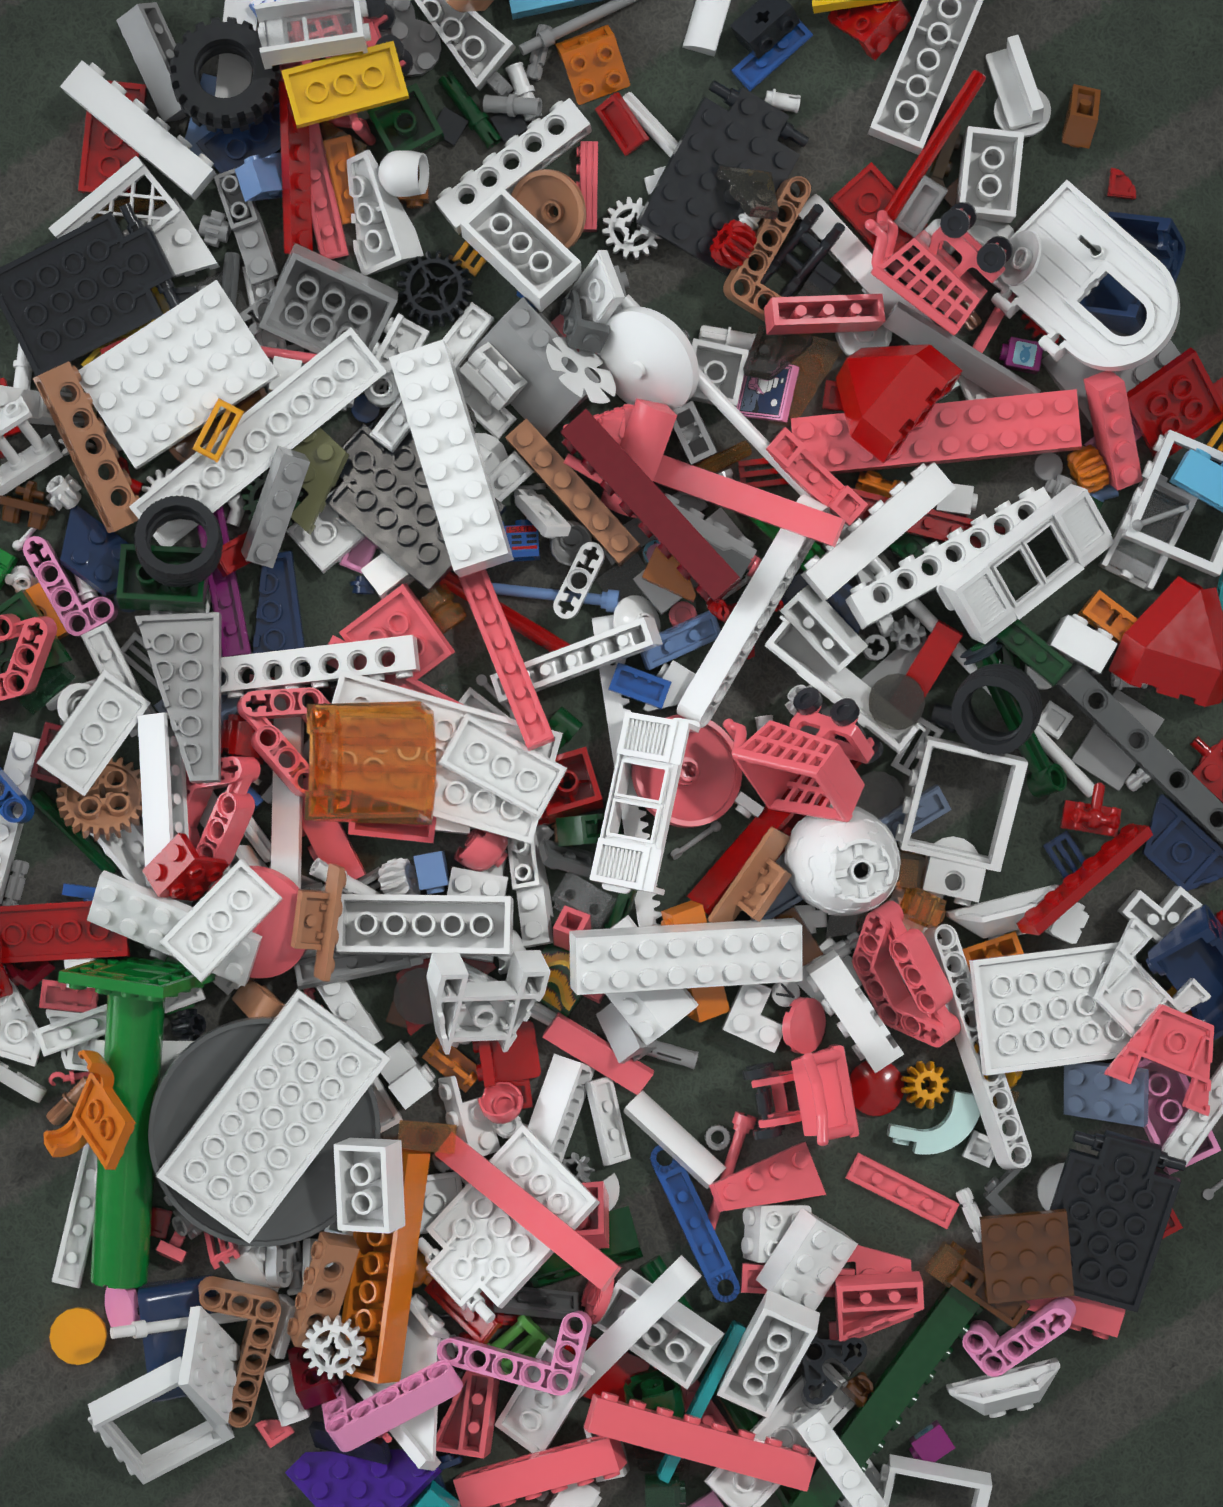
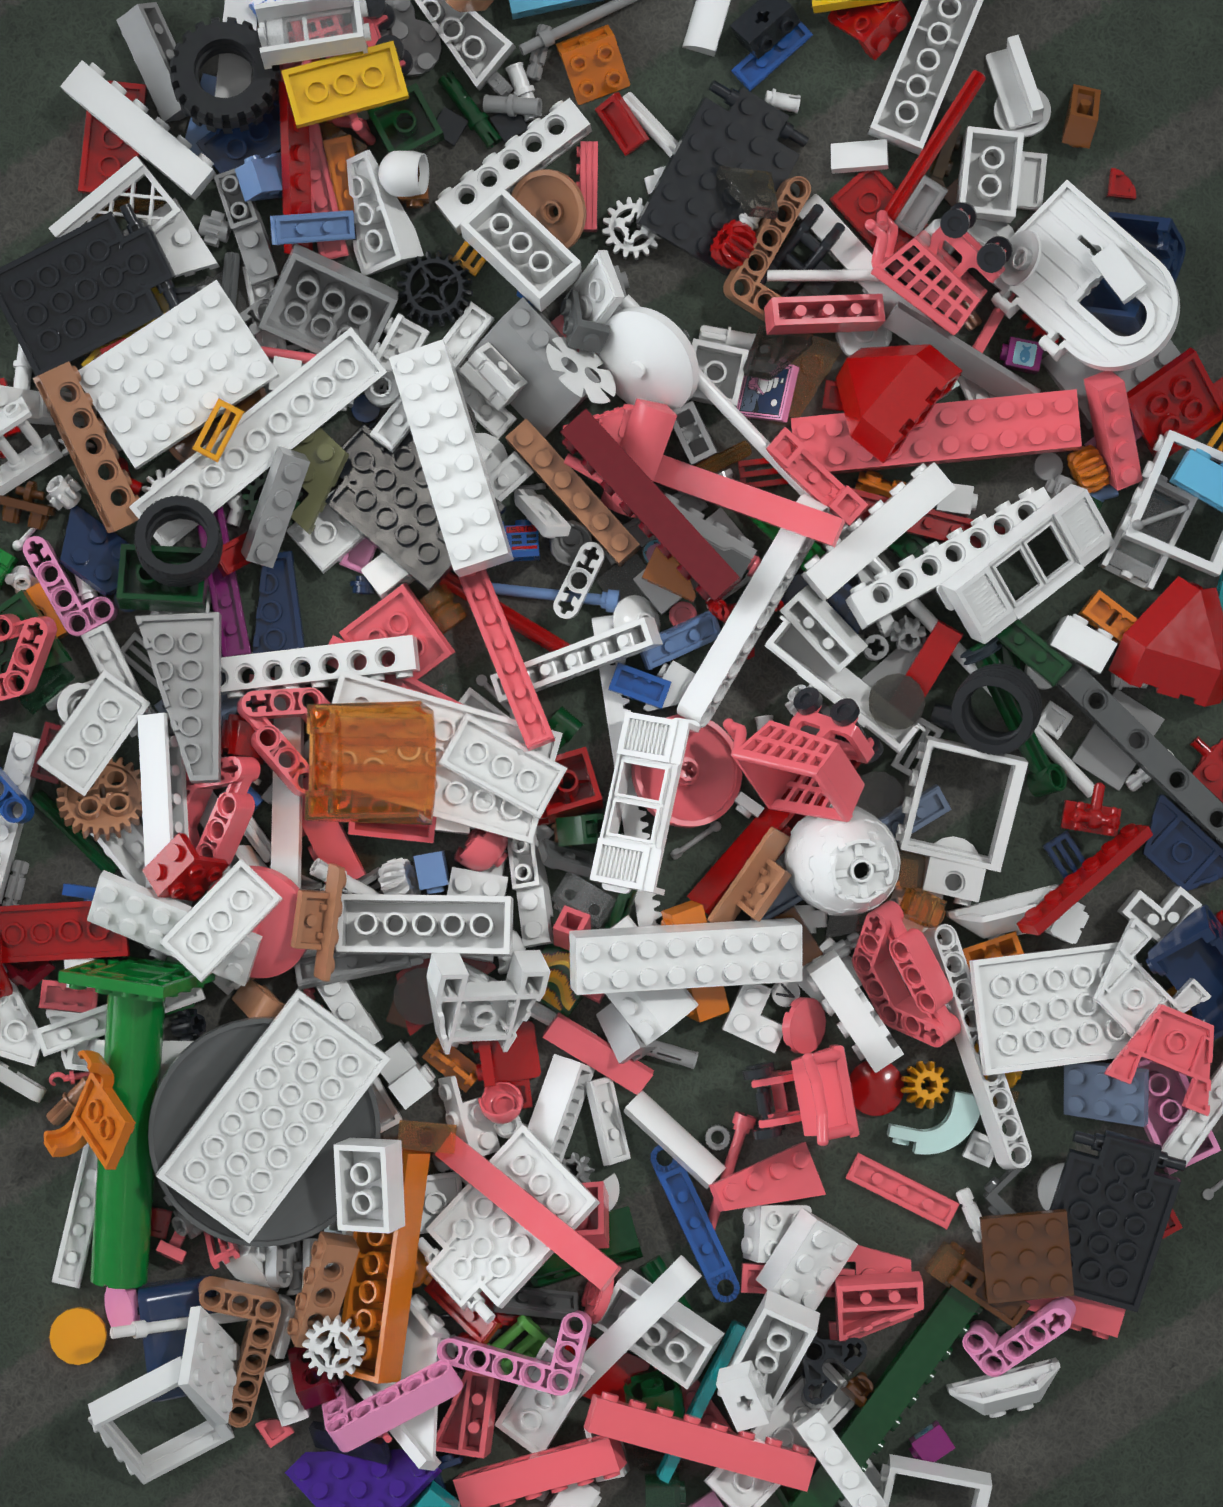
(312, 227): none -> medium blue tile
(744, 1395): none -> white brick
(820, 275): none -> white bar
(859, 156): none -> white tile
(1031, 180): none -> white tile
(1119, 272): none -> white tile

